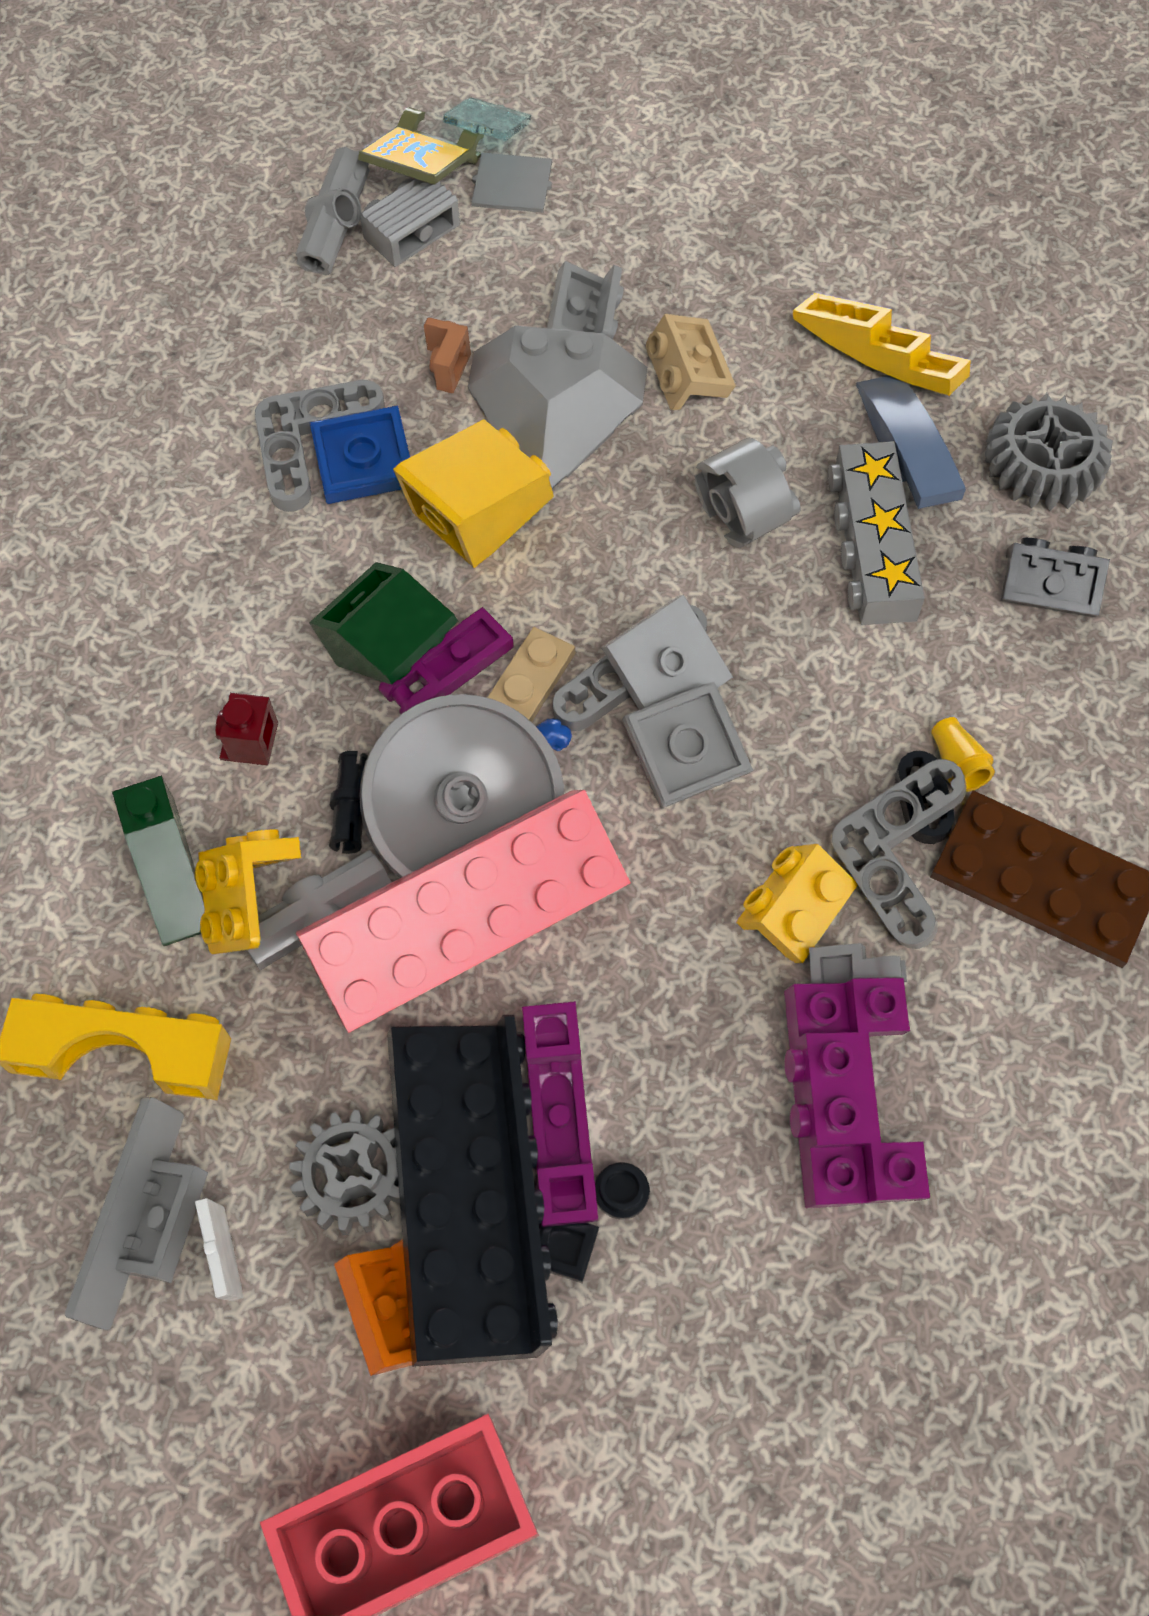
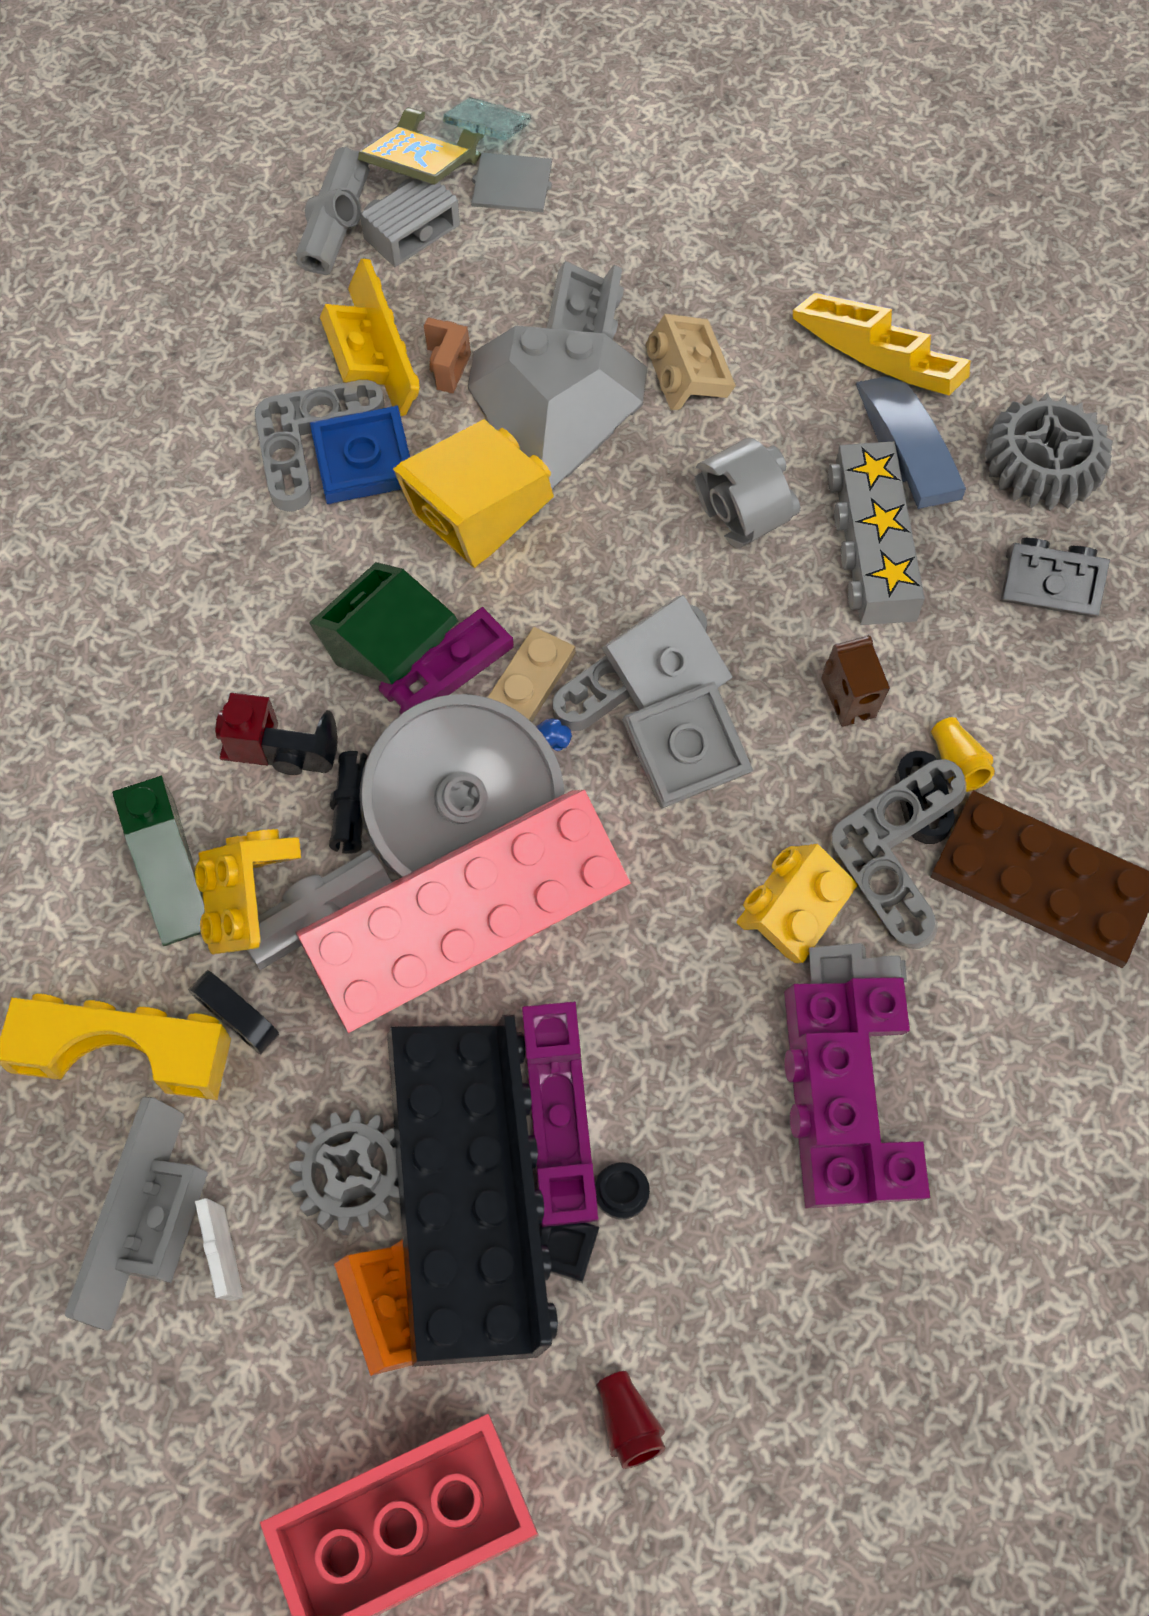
(234, 1012): none -> black beam
(298, 751): none -> black plate
(368, 339): none -> yellow bracket
(629, 1423): none -> dark red cone
(855, 680): none -> reddish brown piece

